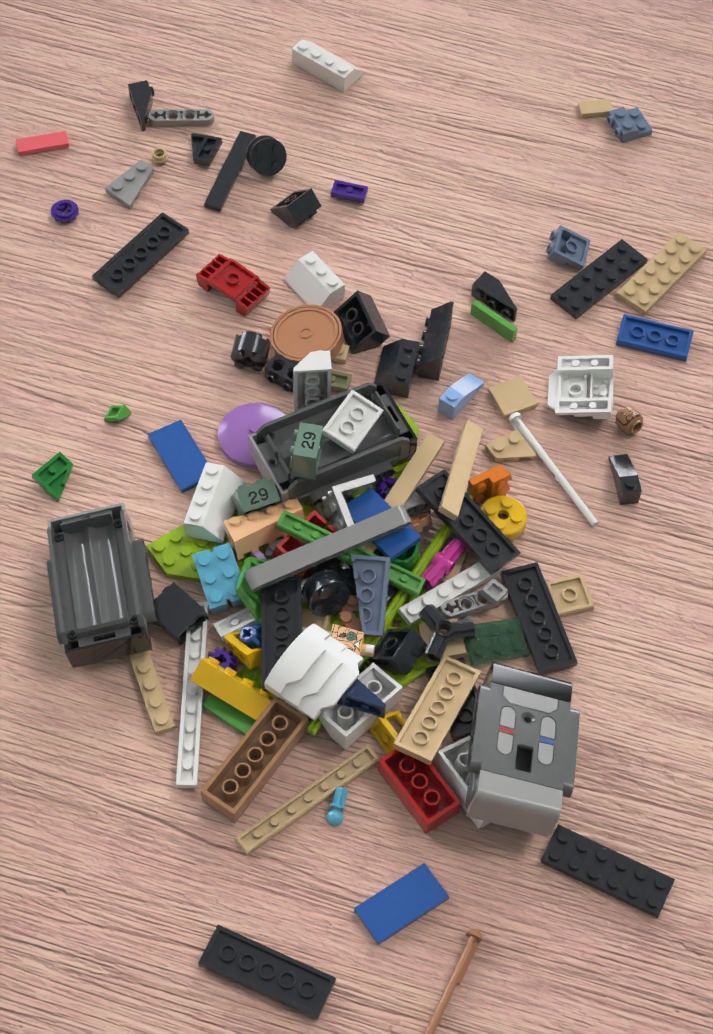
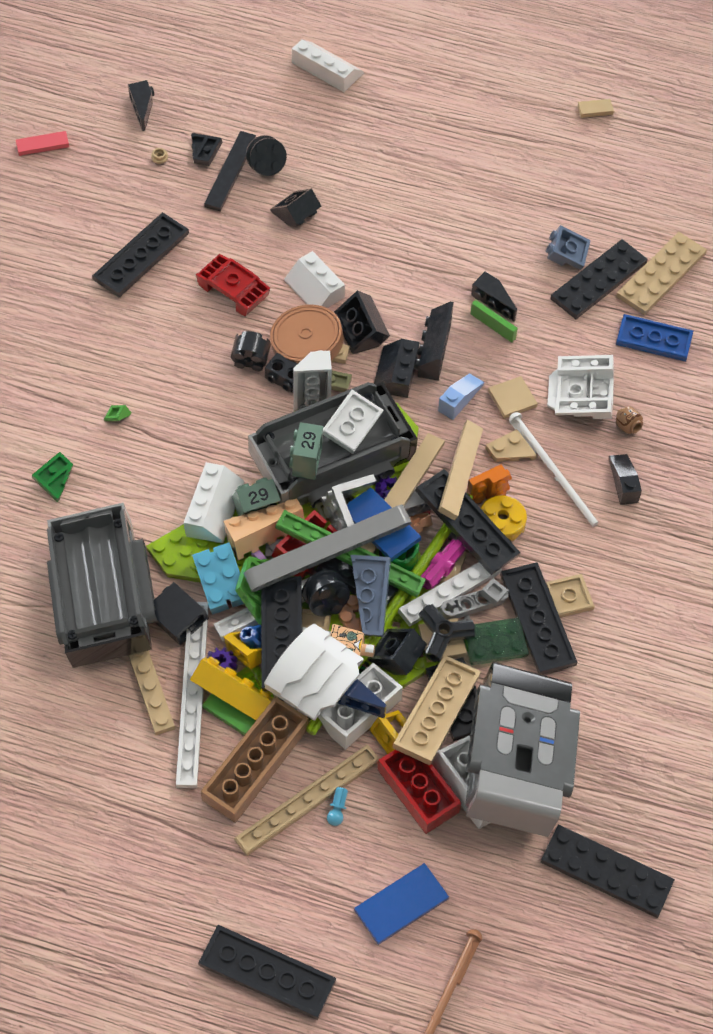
(60, 206): dark purple gear -> none
(129, 184): light grey wing -> none
(179, 454): blue tile -> none
(181, 115): light grey beam -> none
(238, 425): medium lavender dish -> none
(349, 191): dark purple plate -> none
(628, 124): sand blue plate -> none

